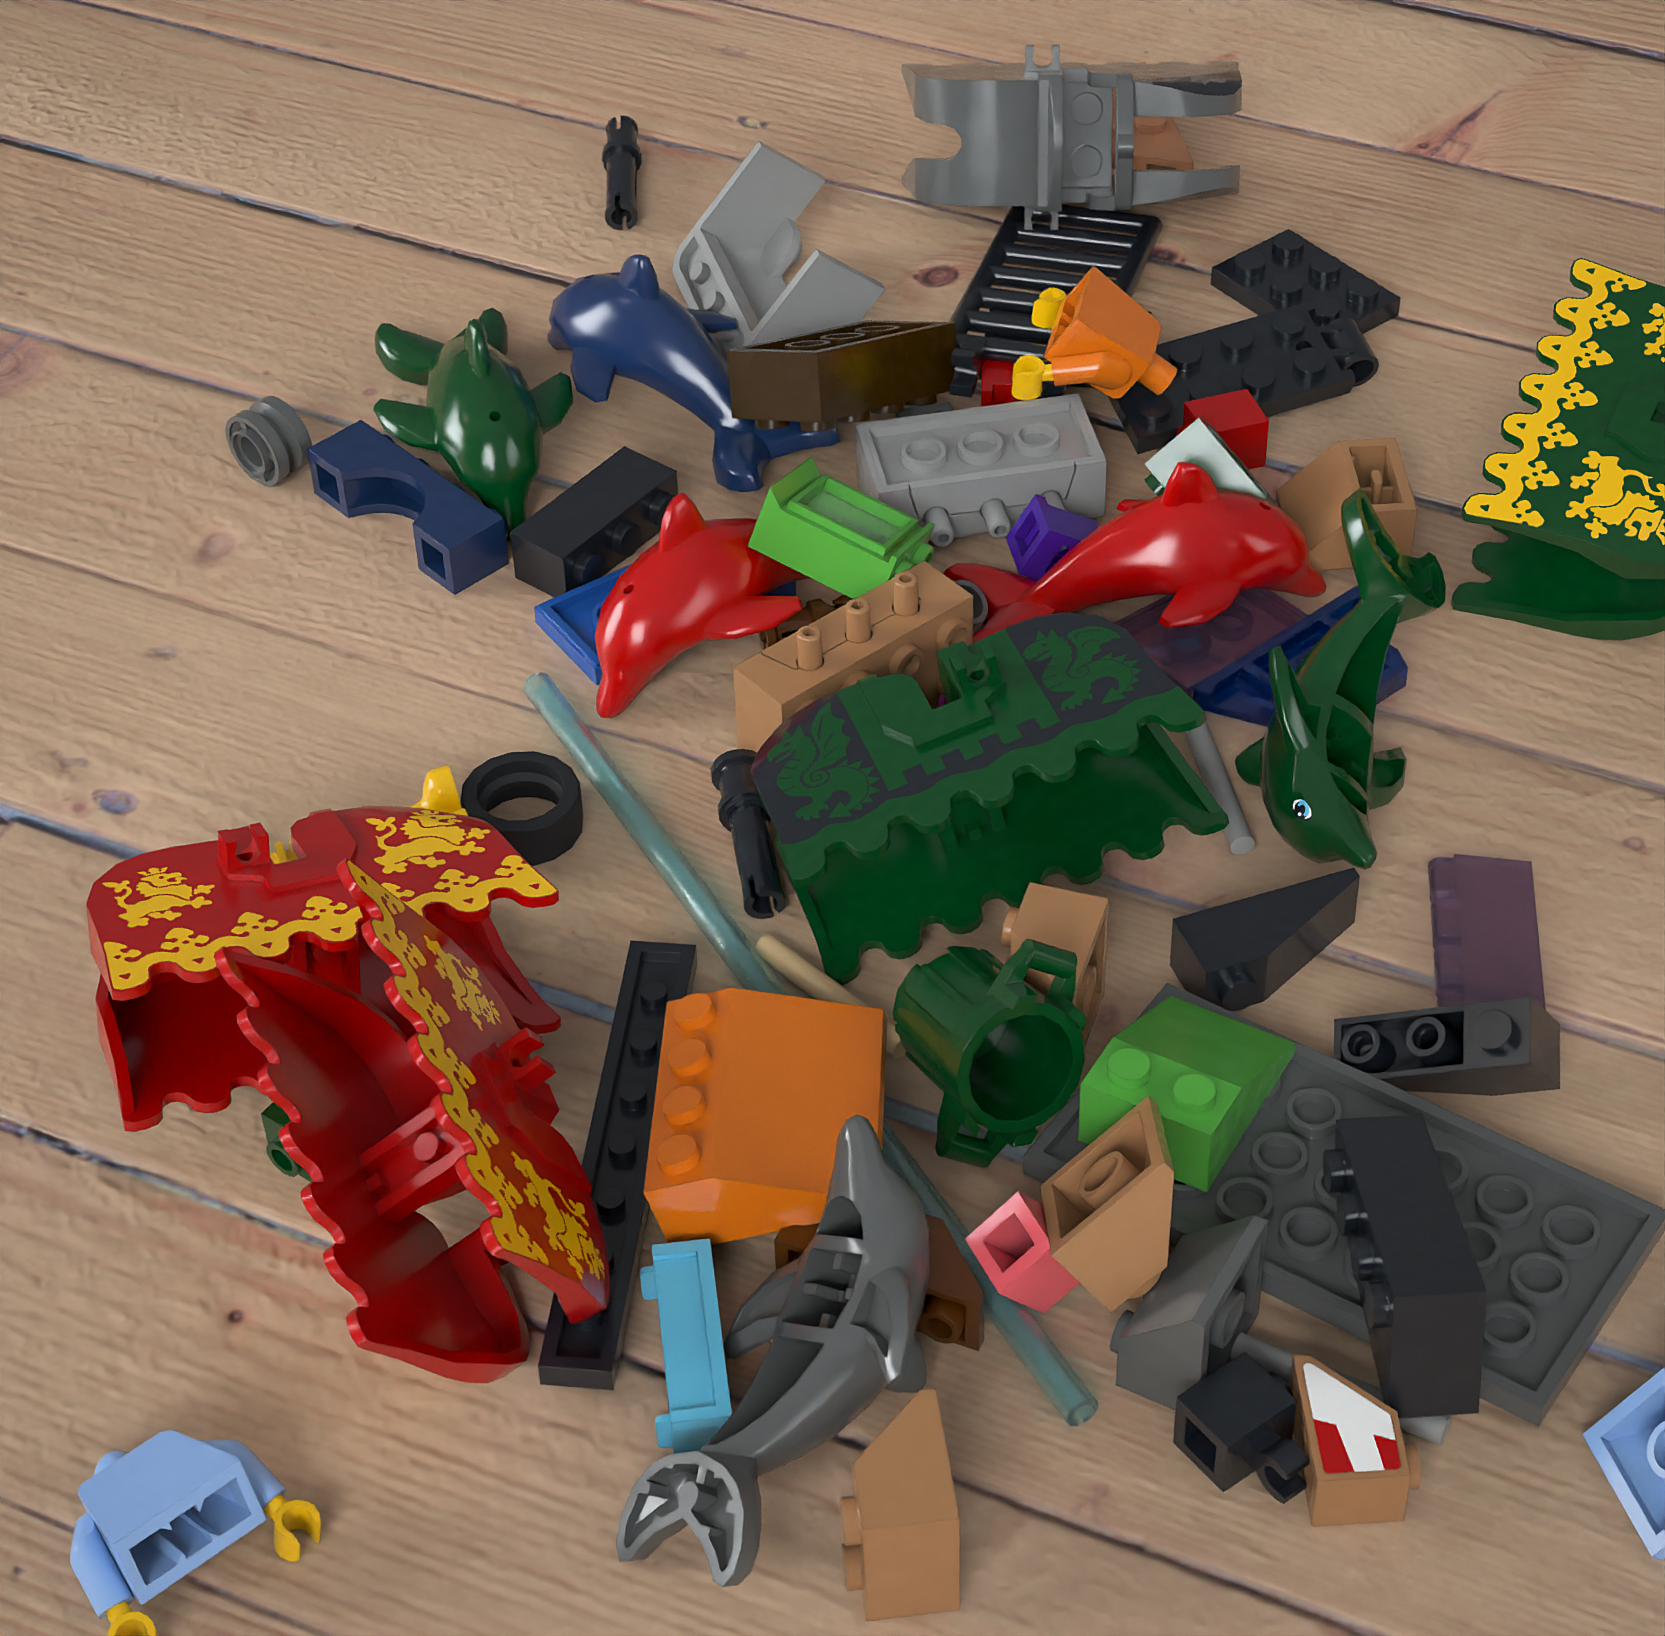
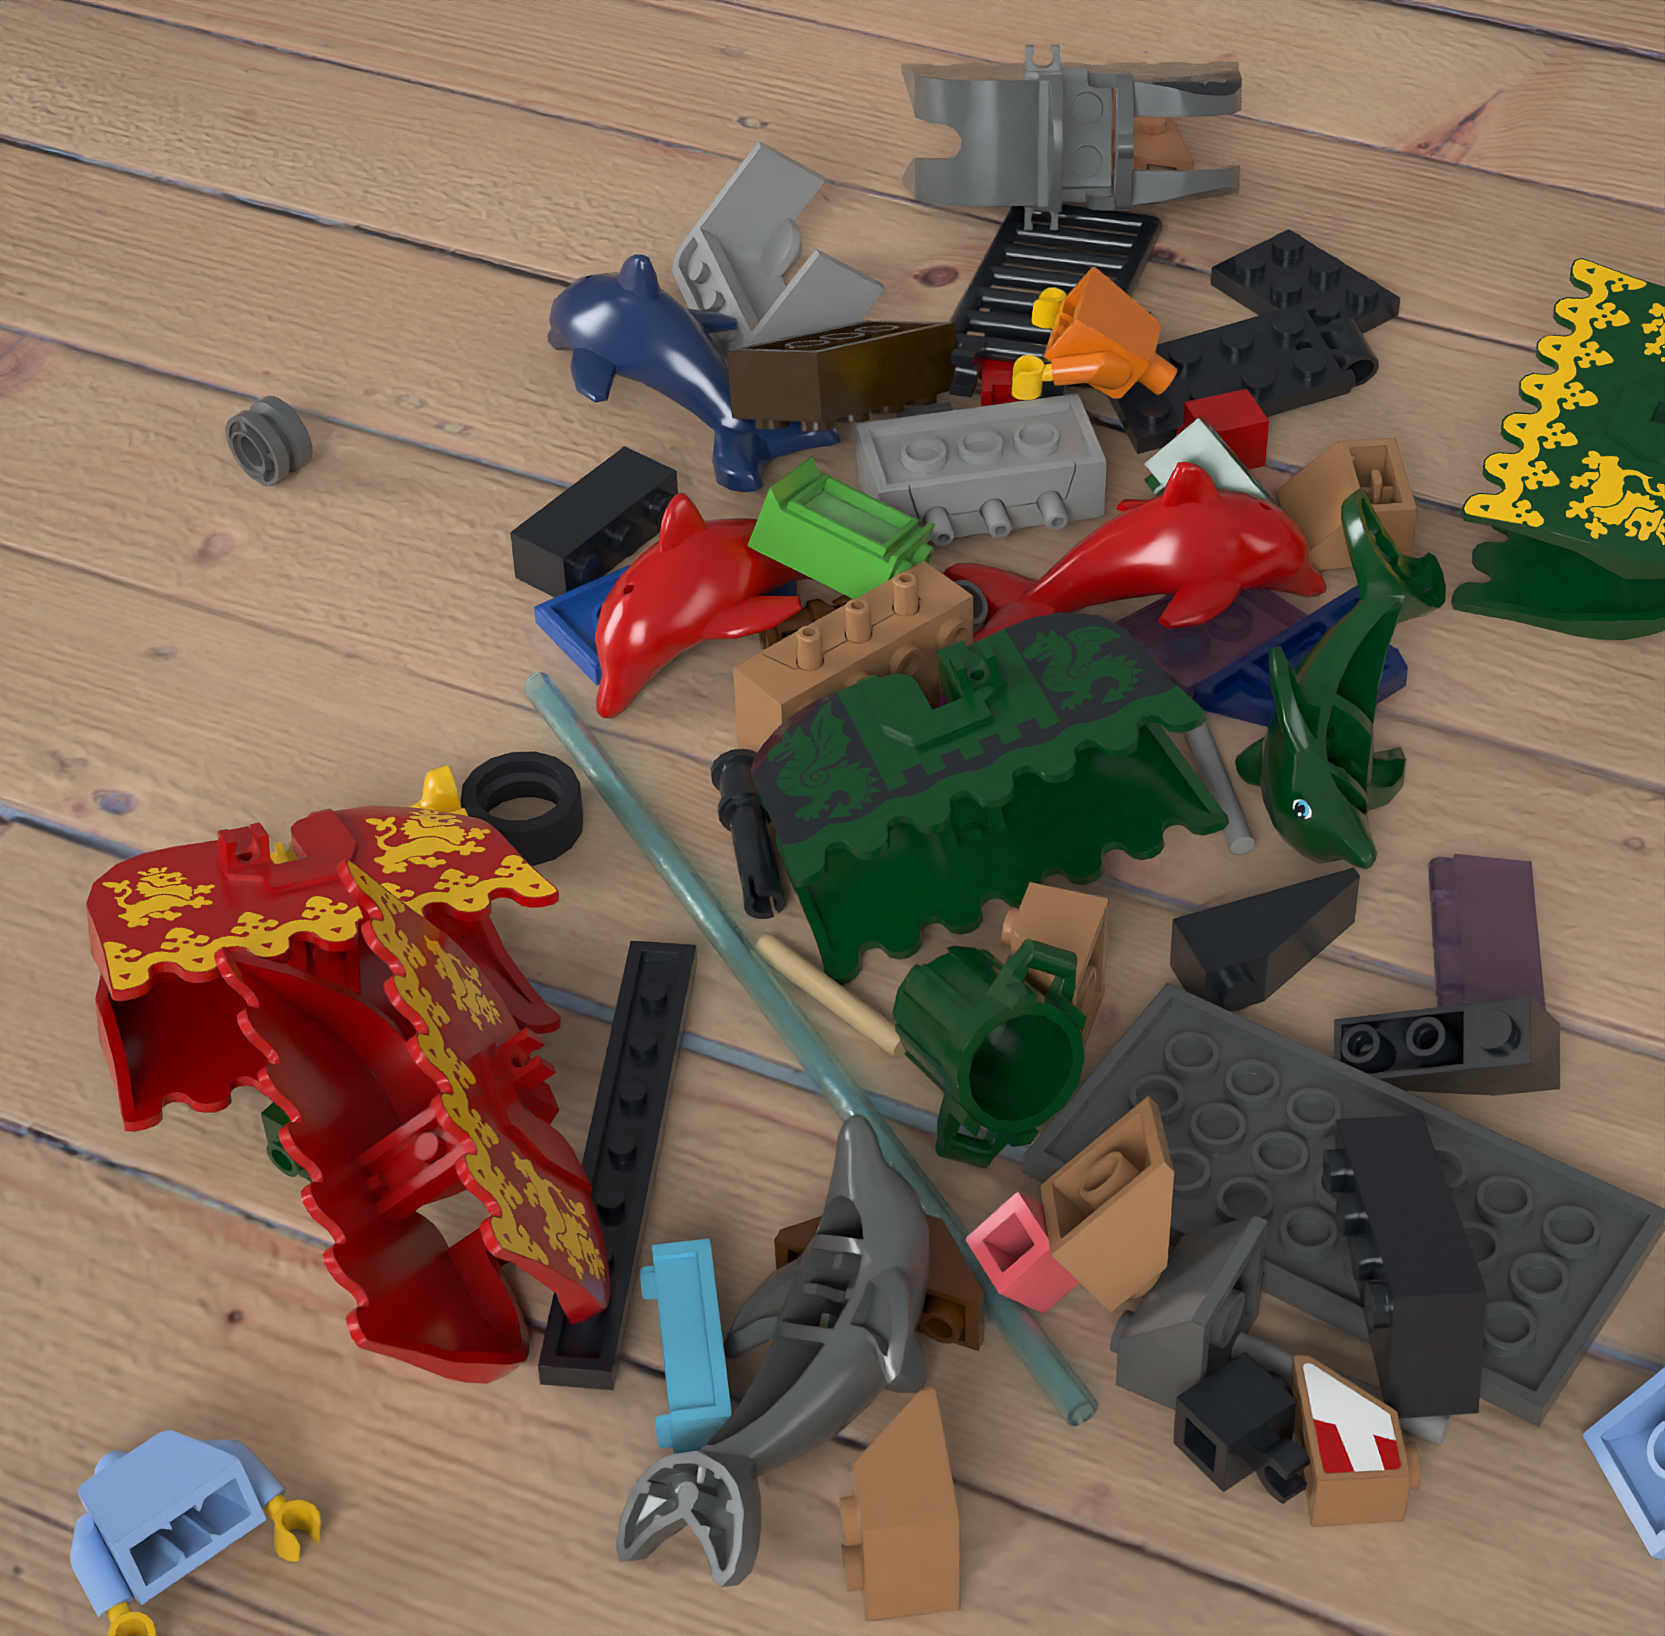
(369, 474): dark blue arch -> none
(475, 409): dark green animal -> none
(621, 162): black pin -> none
(756, 1108): orange slope -> none
(1045, 536): dark purple brick -> none
(1198, 1070): bright green slope -> none

